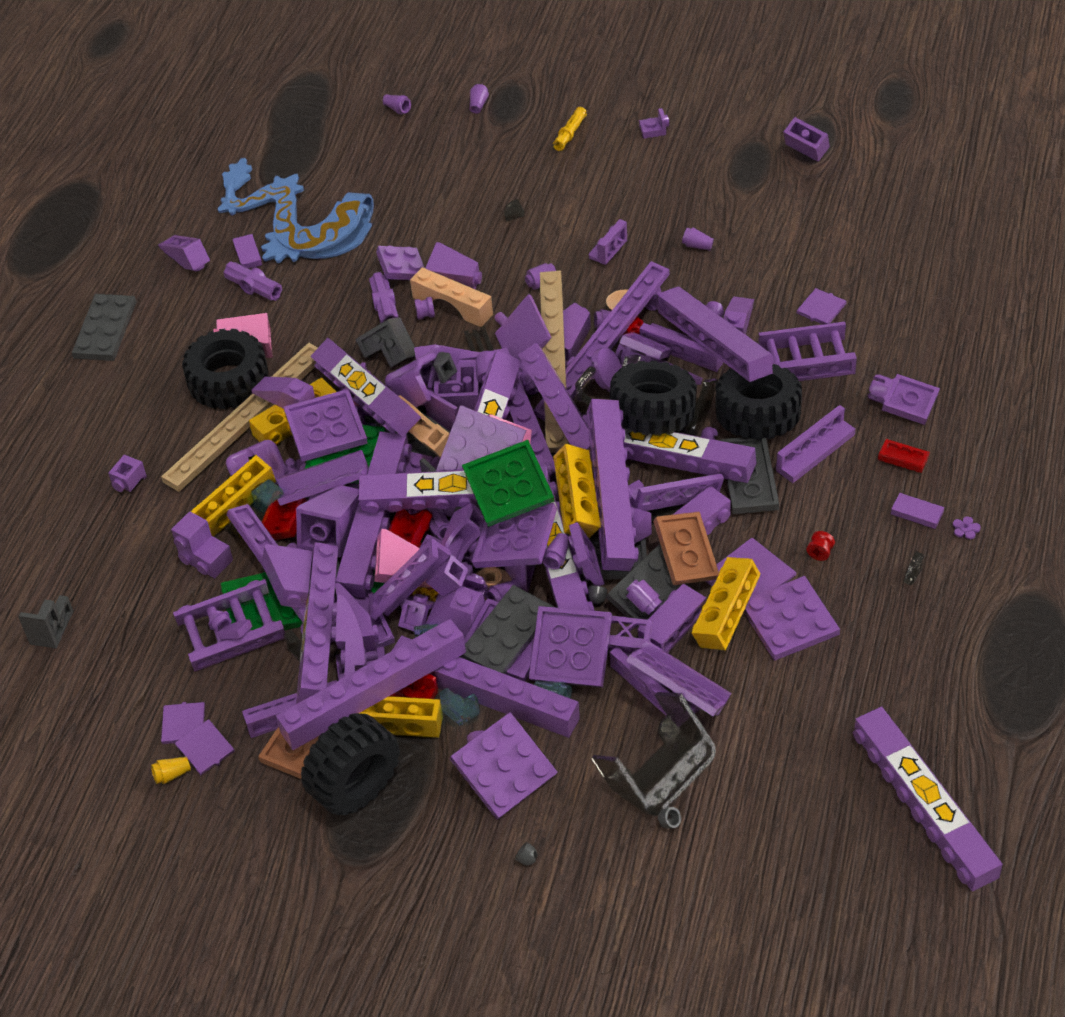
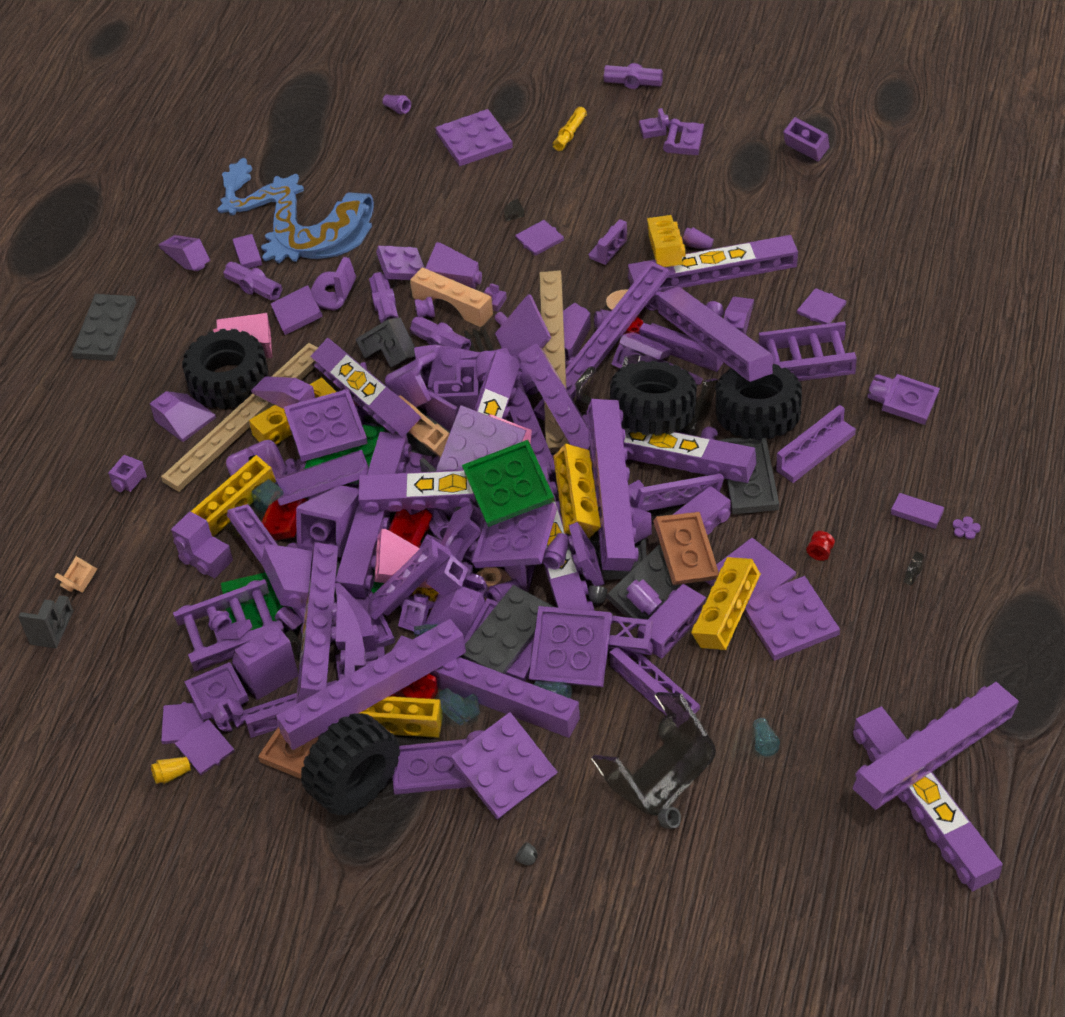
(77, 575): none -> light nougat bracket
(180, 414): none -> medium lavender slope
(219, 696): none -> medium lavender plate
(265, 662): none -> medium lavender slope
(288, 618): none -> medium lavender slope
(296, 310): none -> medium lavender tile
(342, 280): none -> medium lavender piece
(428, 767): none -> medium lavender tile
(438, 334): none -> medium lavender piece
(444, 366): dark grey slope -> none
(474, 137): none -> medium lavender plate
(478, 96): medium lavender cone -> none
(498, 297): none -> medium lavender tile
(533, 275): medium lavender brick -> none
(539, 237): none -> medium lavender piece
(606, 366): medium lavender tile -> none
(633, 76): none -> medium lavender piece
(666, 241): none -> yellow brick
(680, 678): medium lavender fence -> none
(690, 137): none -> medium lavender plate
(726, 263): none -> medium lavender brick
(765, 738): none -> clear light blue cone
(903, 455): red plate -> none
(934, 745): none -> medium lavender brick

